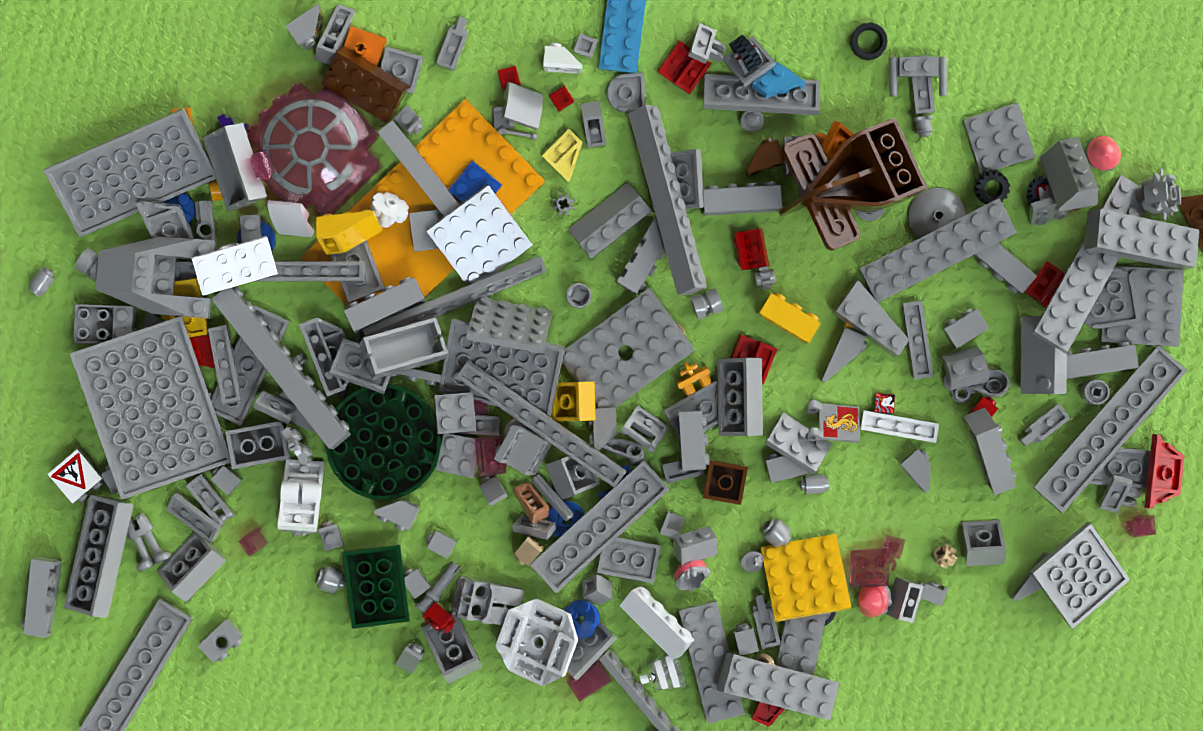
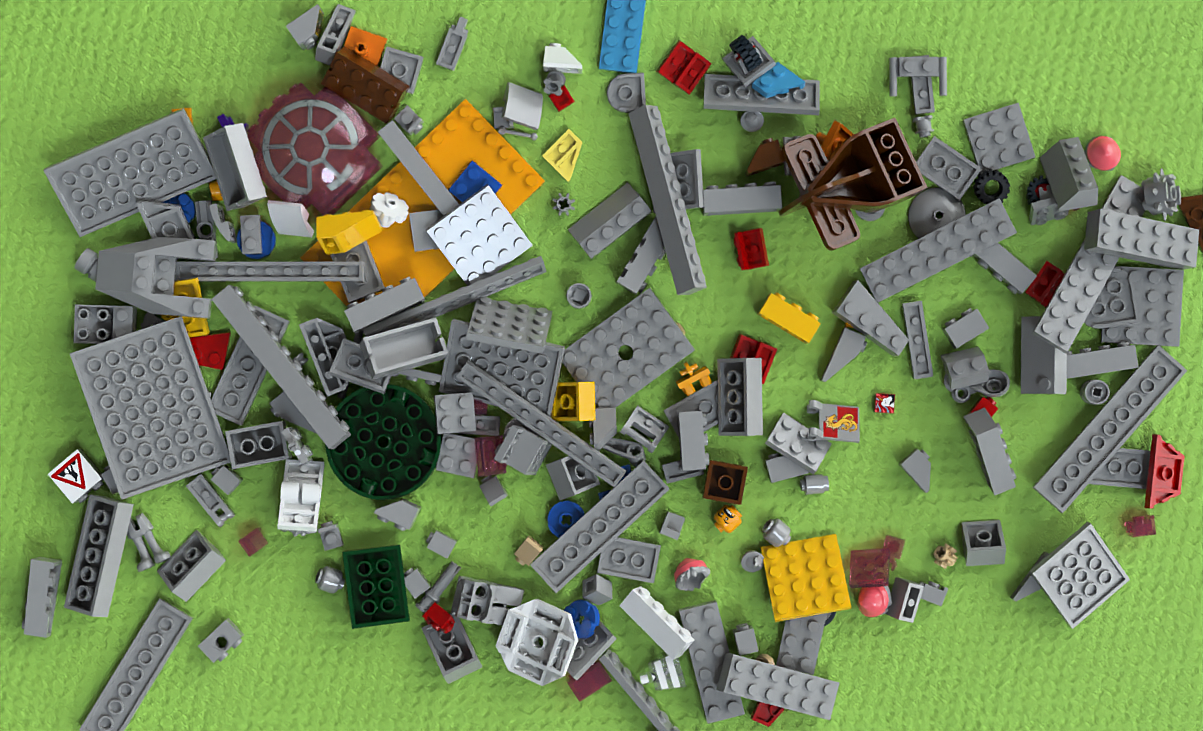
(41, 281): light grey brick -> none
(193, 518): light grey plate -> none
(225, 228): none -> light grey slope
(225, 364): light grey plate -> none
(234, 265): white plate -> none
(262, 166): clear pink brick -> none
(275, 407): light grey plate -> none
(410, 657): light grey slope -> none
(508, 75): red tile -> none
(536, 512): nougat slope -> none
(541, 529): light grey plate -> none
(552, 497): light grey axle -> none
(554, 82): none -> light grey brick
(585, 46): light grey plate -> none
(593, 124): light grey slope -> none
(695, 545): light grey brick -> none
(705, 46): light grey hinge -> none
(706, 303): light grey wheel -> none
(727, 519): none -> light orange head
(764, 277): light grey gear -> none
(765, 623): light grey hinge -> none
(865, 27): black tyre -> none
(899, 426): white plate -> none
(947, 168): none -> light grey plate
(1045, 425): light grey hinge -> none
(1119, 493): light grey hinge -> none

